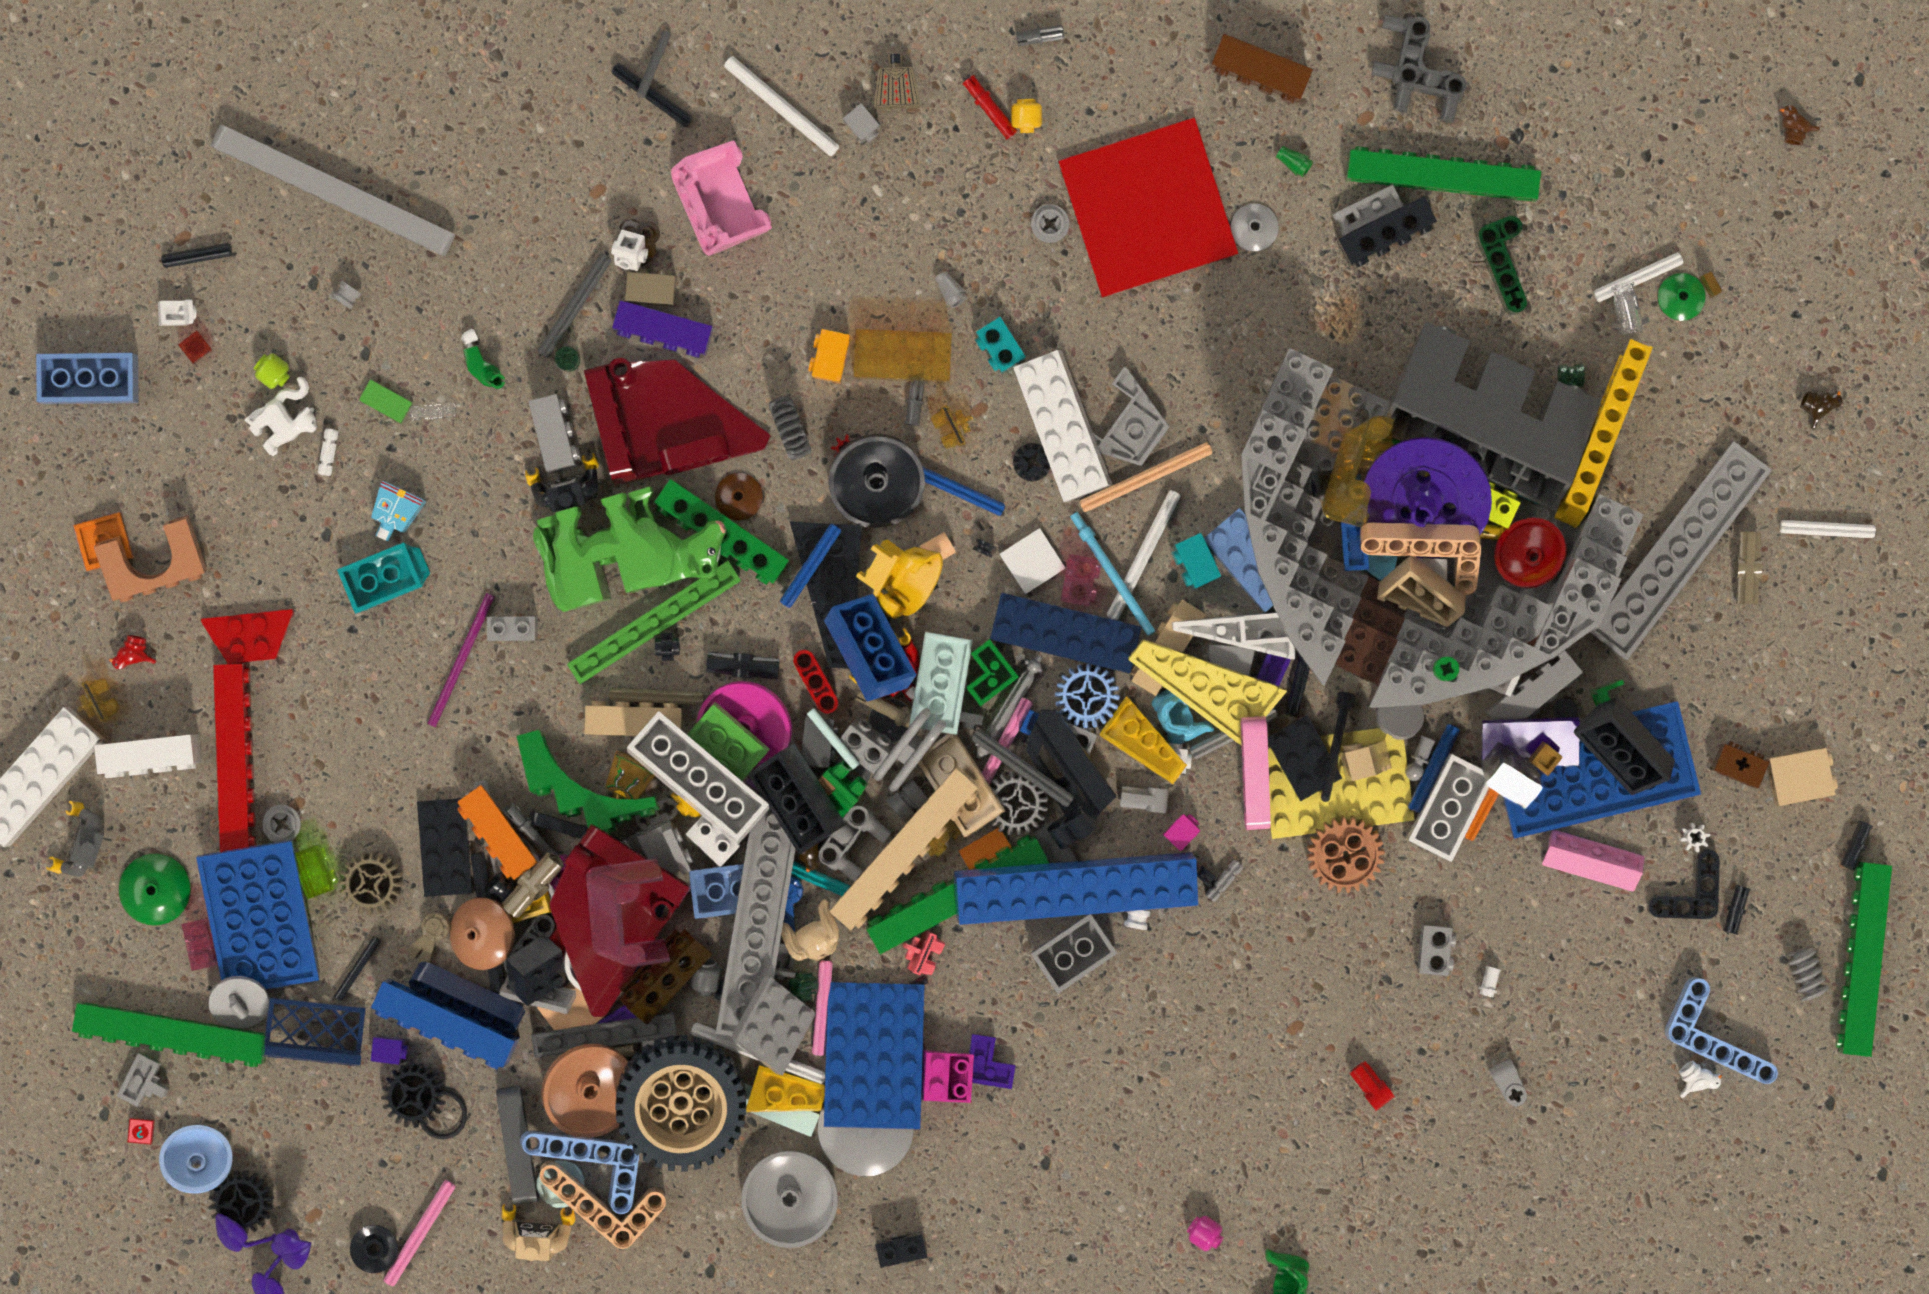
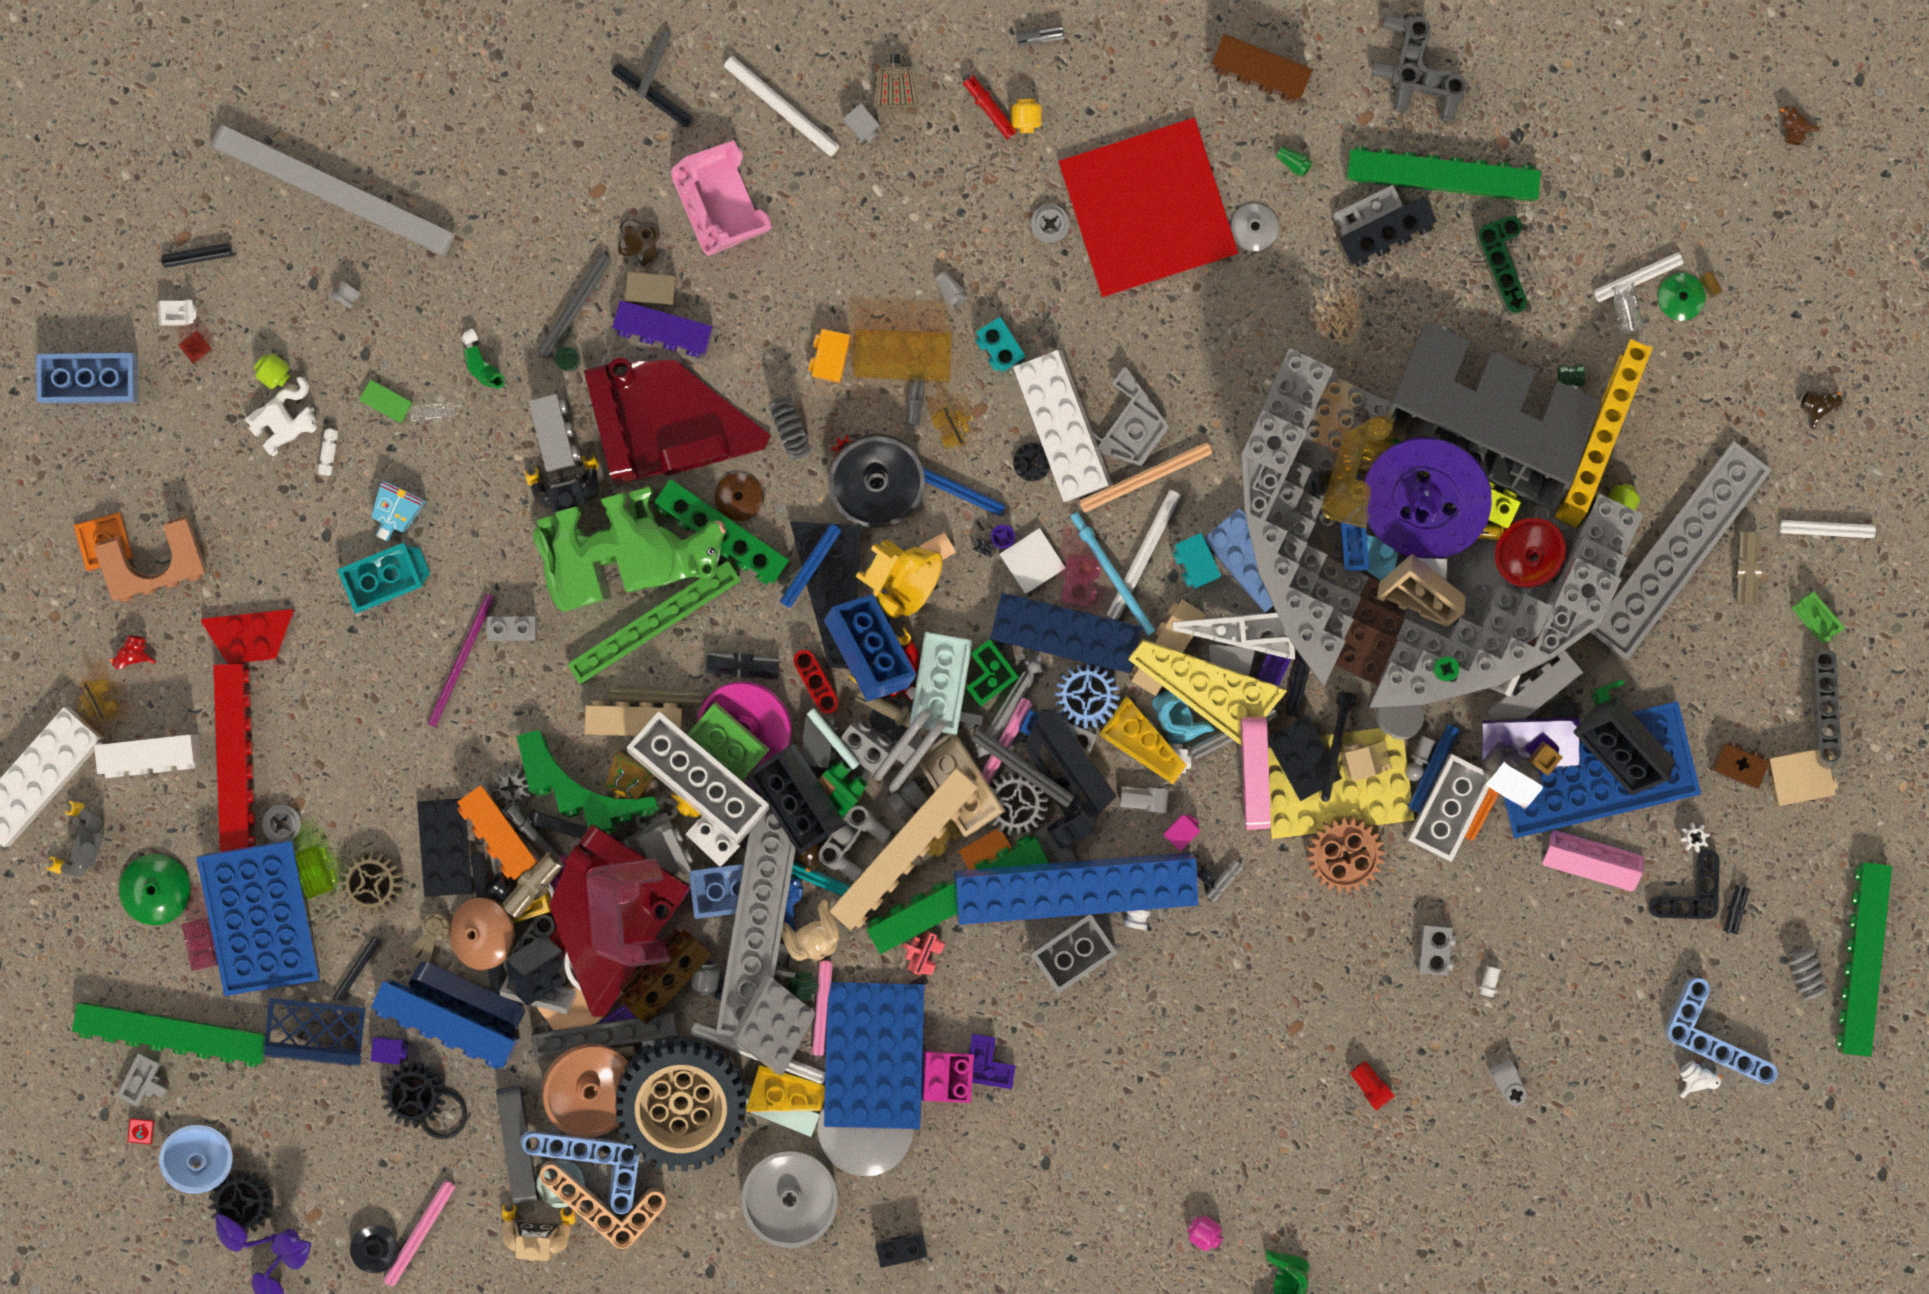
(238, 1002): light grey shield -> none
(502, 780): none -> light grey gear
(629, 250): white brick -> none
(667, 646): black gear -> none
(1005, 534): none -> dark purple wheel
(1429, 541): light nougat beam -> none
(1625, 495): none -> lime head
(1817, 617): none -> bright green hinge
(1831, 698): none -> dark grey beam
(1856, 845): black pin -> none

